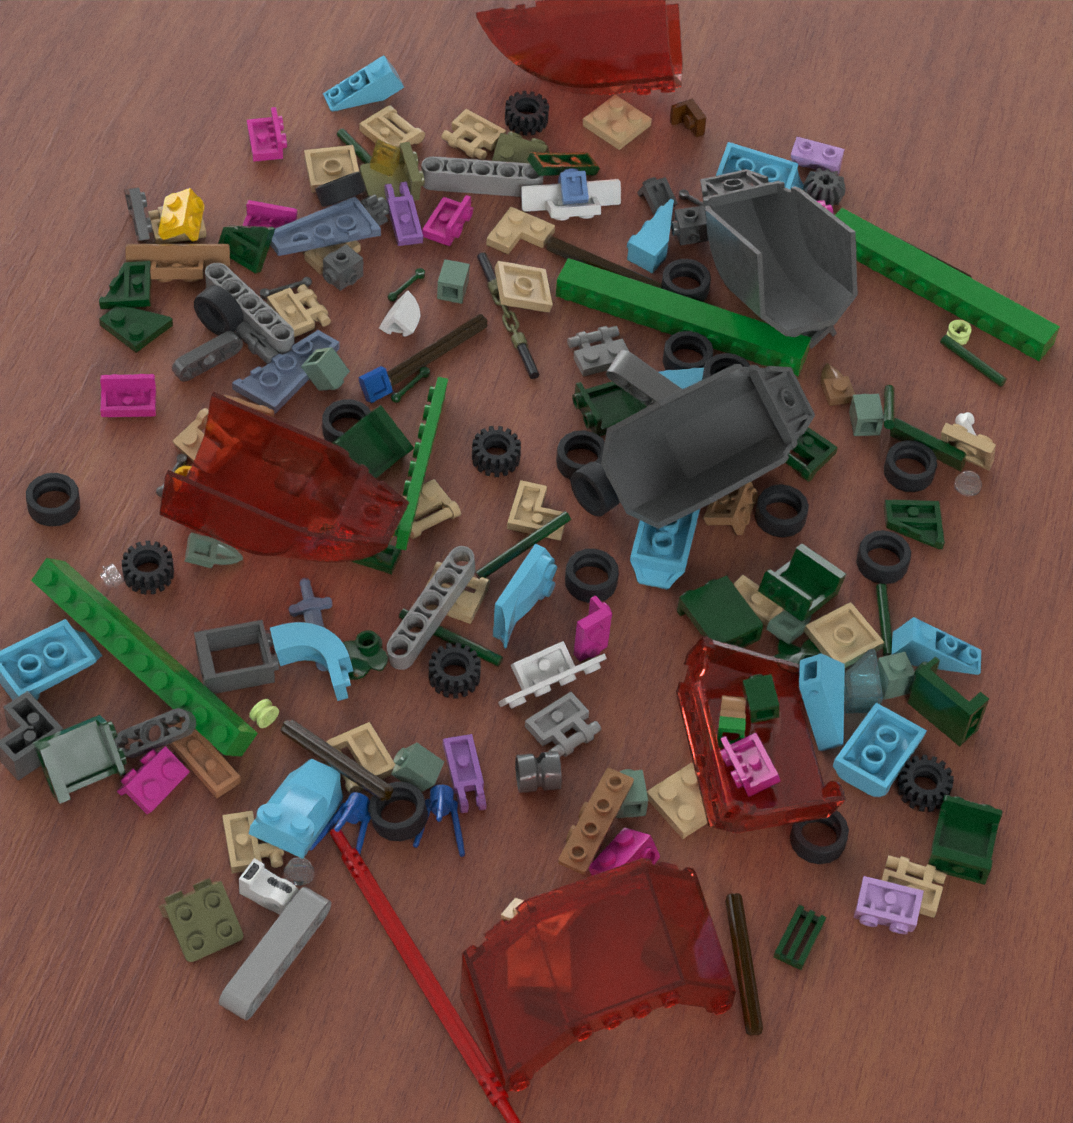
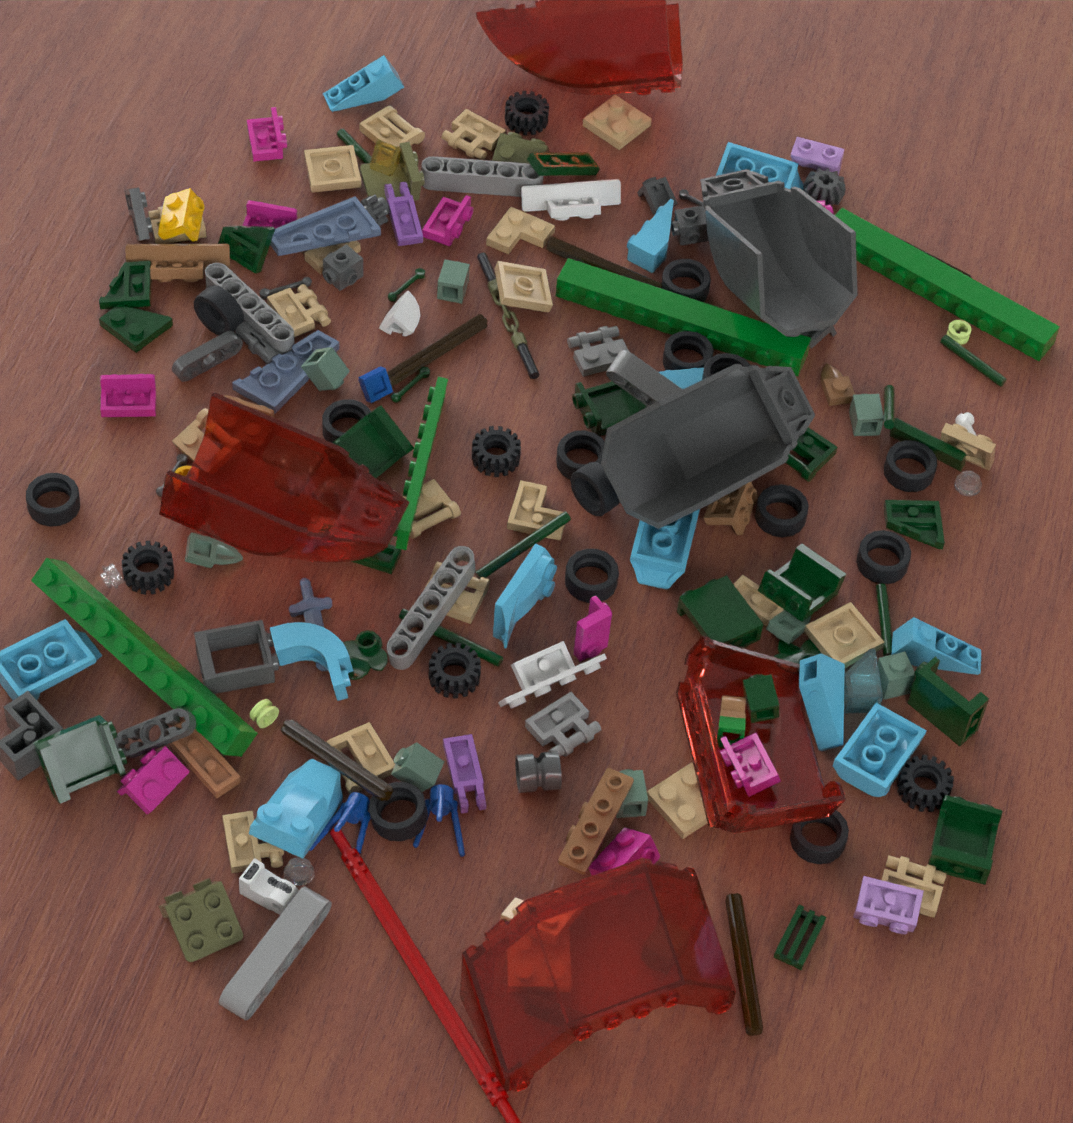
(340, 189): black tyre -> none
(573, 187): medium blue bracket -> none
(690, 114): reddish brown bracket -> none

